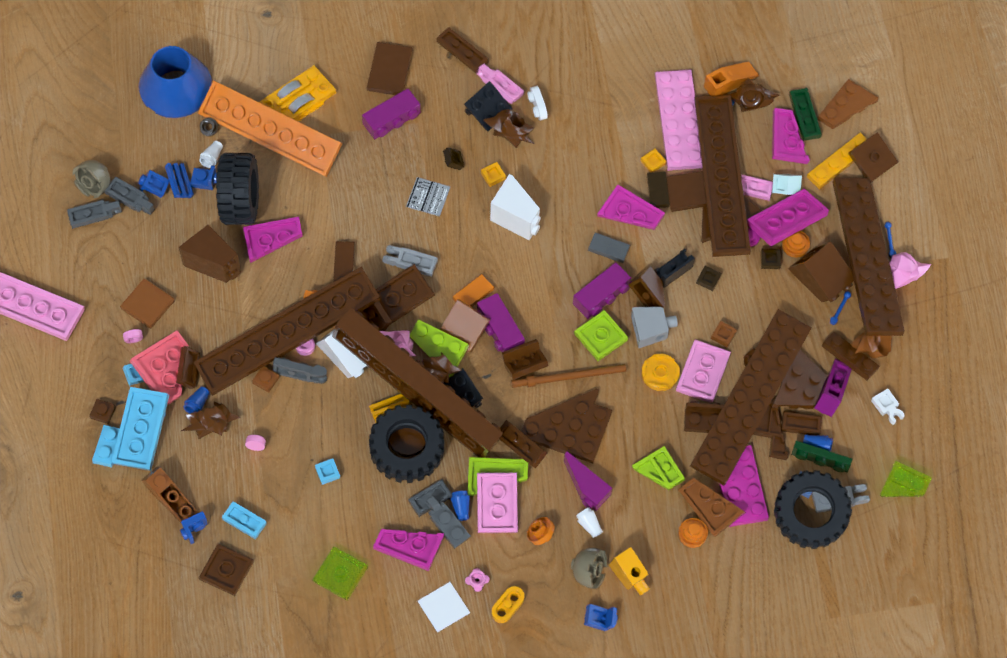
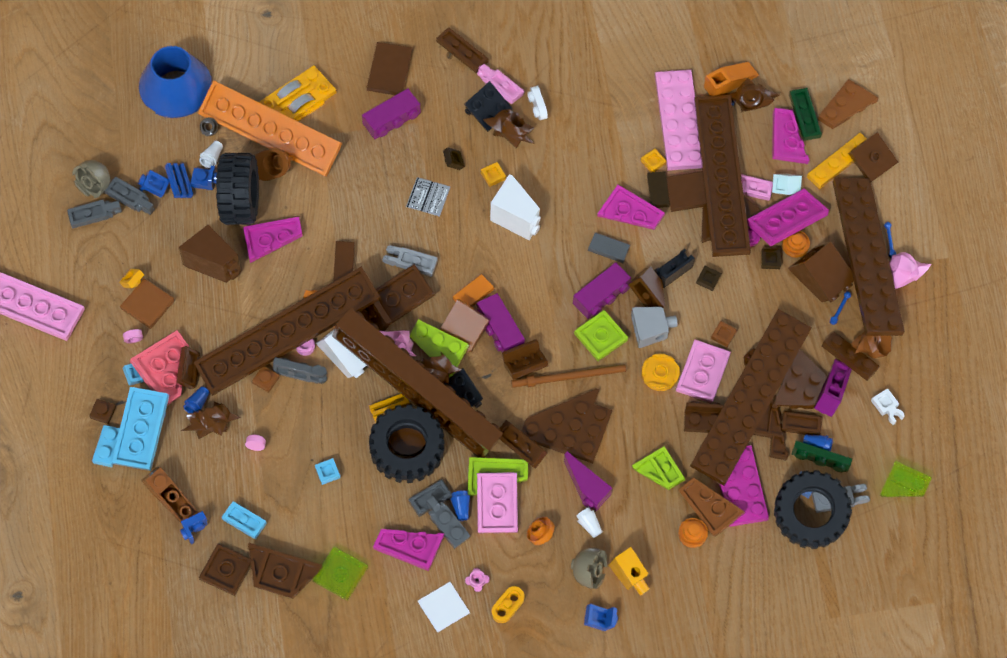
(132, 278): none -> light orange plate
(272, 163): none -> dark orange piece
(280, 572): none -> reddish brown wing

